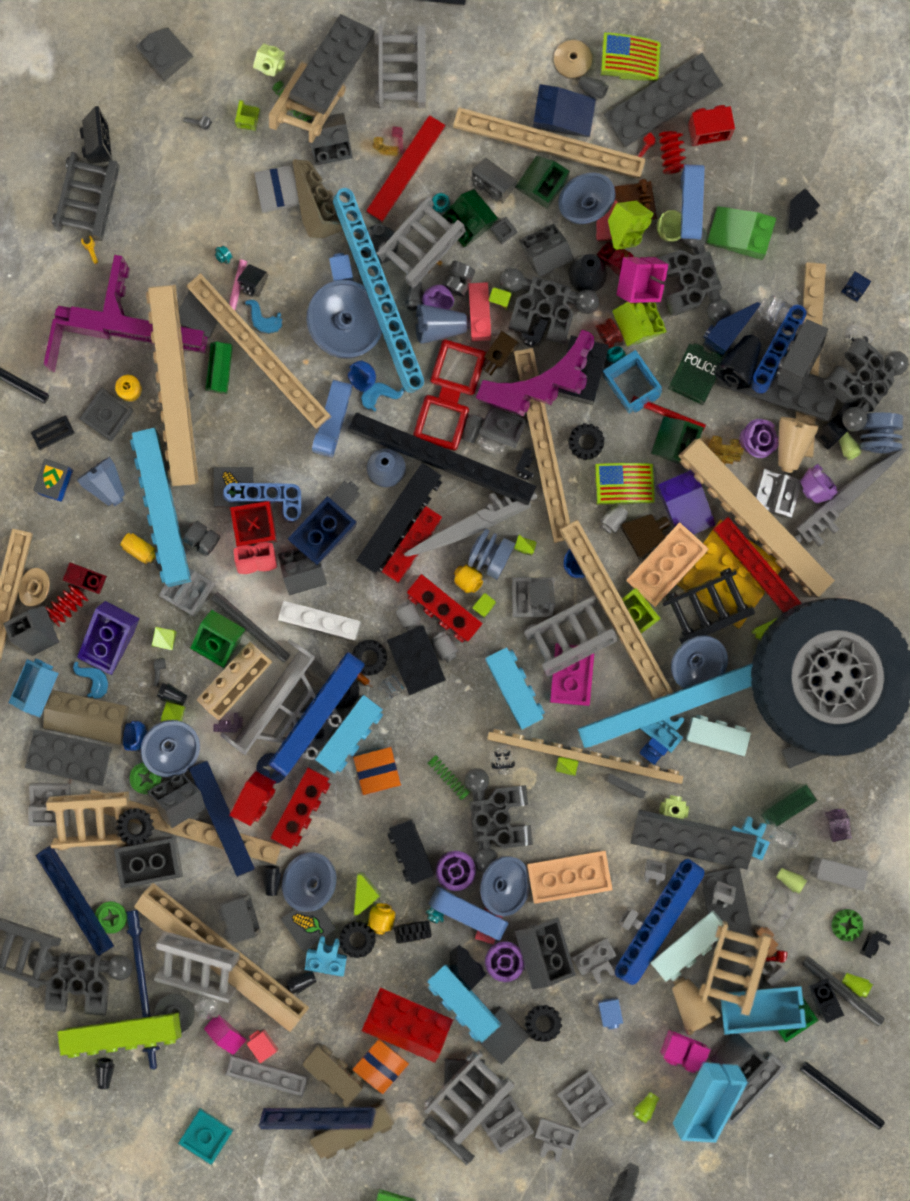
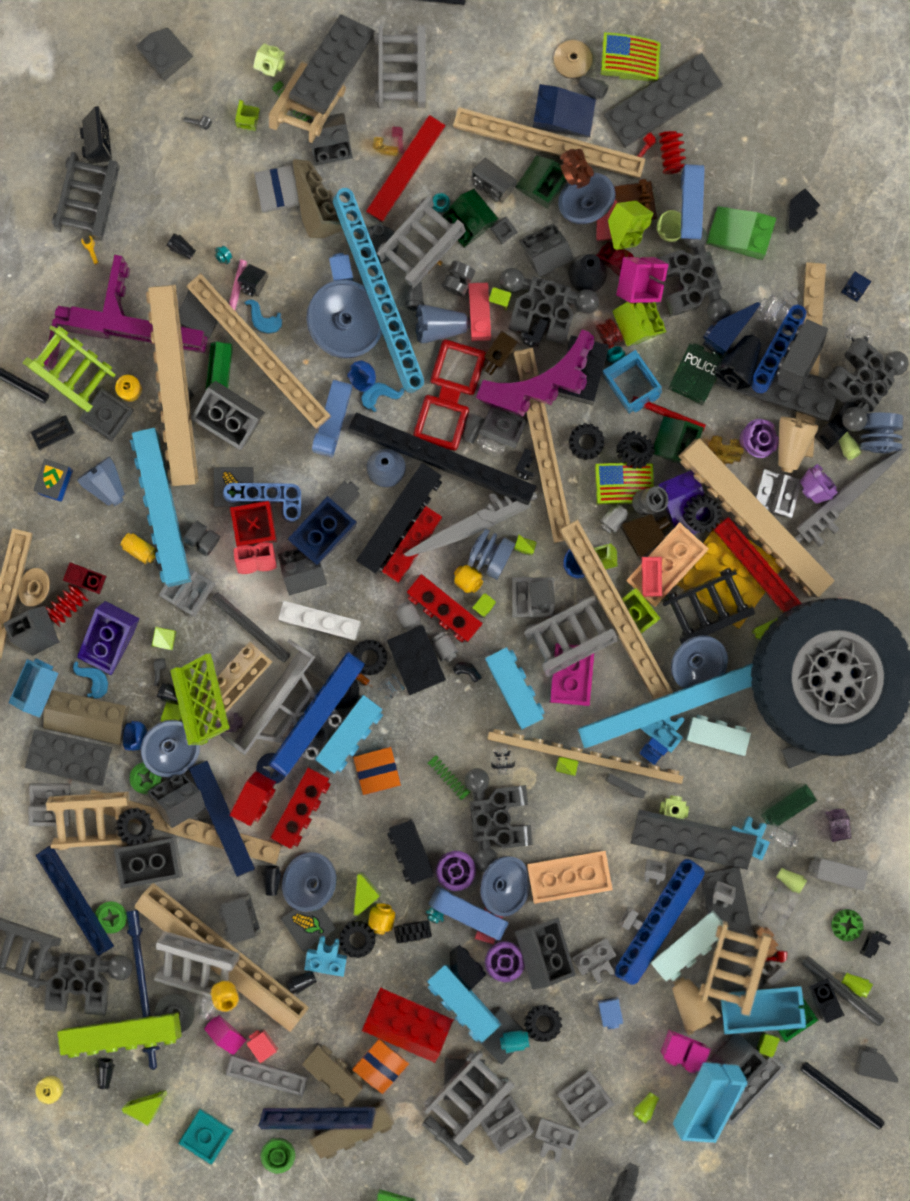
(43, 1093): none -> light yellow head
(52, 376): none -> lime fence
(145, 1108): none -> lime slope
(180, 246): none -> black cone
(190, 703): none -> lime fence
(217, 638): green slope -> none
(224, 996): none -> yellow head
(227, 415): none -> dark grey brick
(280, 1161): none -> bright green hat
(438, 296): medium lavender hair -> none
(467, 668): none -> black arm
(514, 1041): none -> teal brick
(576, 168): none -> copper plate
(607, 555): none -> lime slope
(629, 455): none -> black tyre
(650, 500): none -> dark grey wheel
(651, 576): none -> coral tile
(709, 521): none -> black tyre
(711, 125): red brick -> none
(767, 1044): none -> lime slope
(874, 1065): none -> dark grey slope

